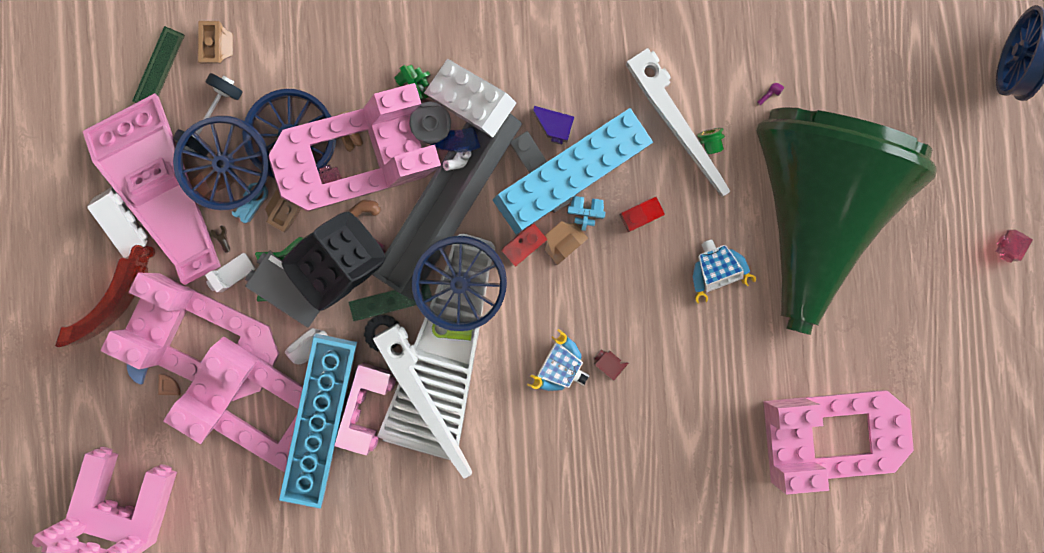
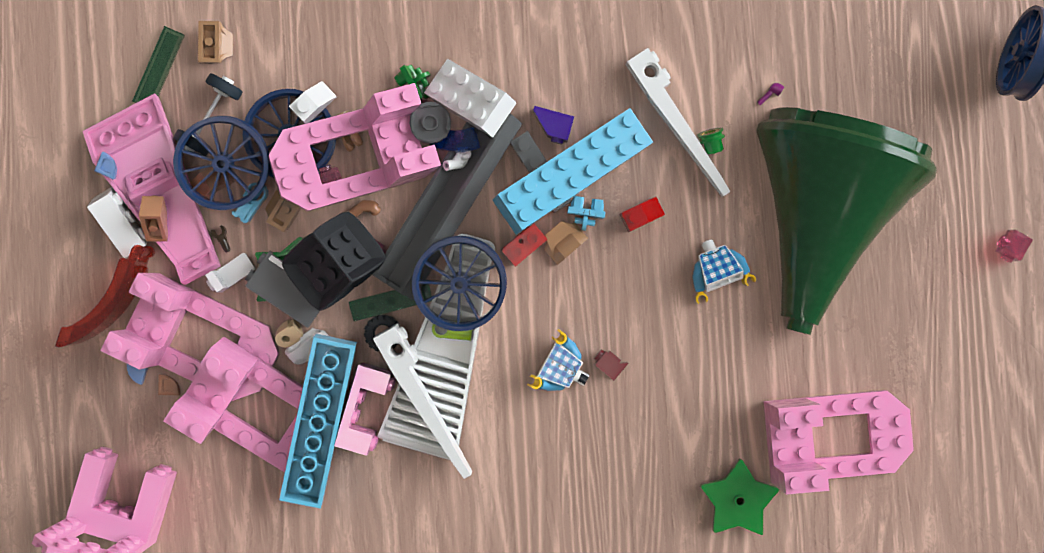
(106, 166): none -> medium blue tile
(154, 218): none -> nougat slope
(288, 333): none -> tan piece
(312, 102): none -> white slope
(738, 484): none -> green plate

